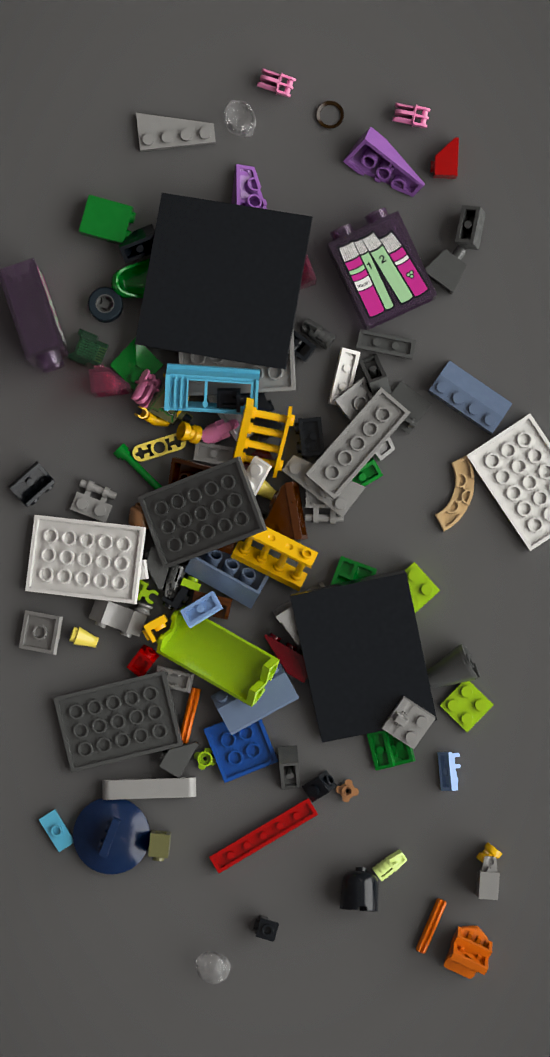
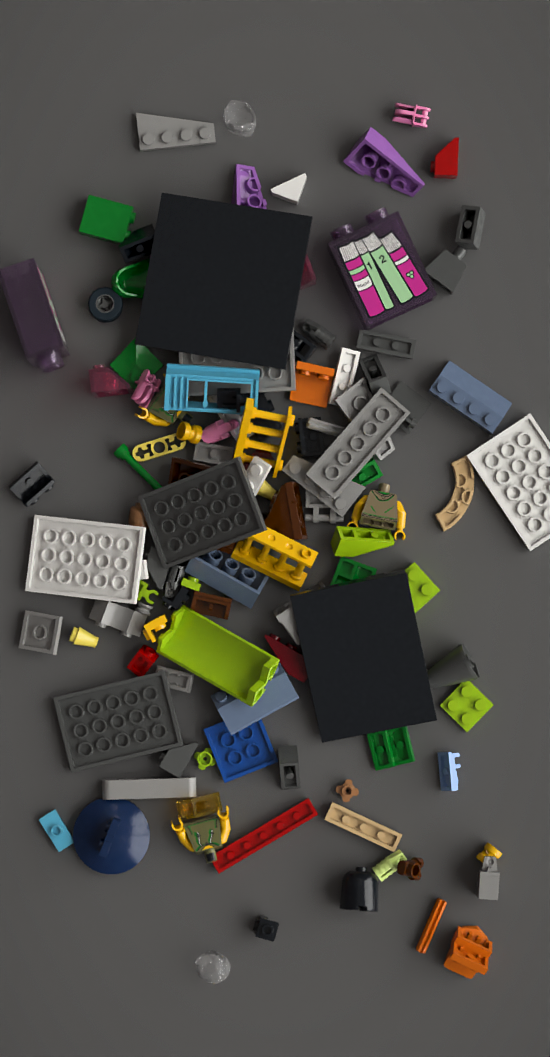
(88, 350): clear green piece -> none
(90, 506): light grey plate -> none
(159, 845): olive brick -> none
(190, 714): orange axle -> none
(199, 806): none -> clear yellow slope
(201, 609): light blue plate -> none
(204, 834): none -> torso
(275, 79): bright pink arm -> none
(290, 190): none -> white slope
(312, 384): none -> orange bracket
(319, 786): black bracket -> none
(324, 427): none -> light grey axle
(334, 104): dark brown piece -> none
(358, 541): none -> lime slope
(363, 826): none -> tan plate
(380, 510): none -> dark tan torso
(408, 722): light grey hinge -> none
(411, 868): none -> reddish brown plate

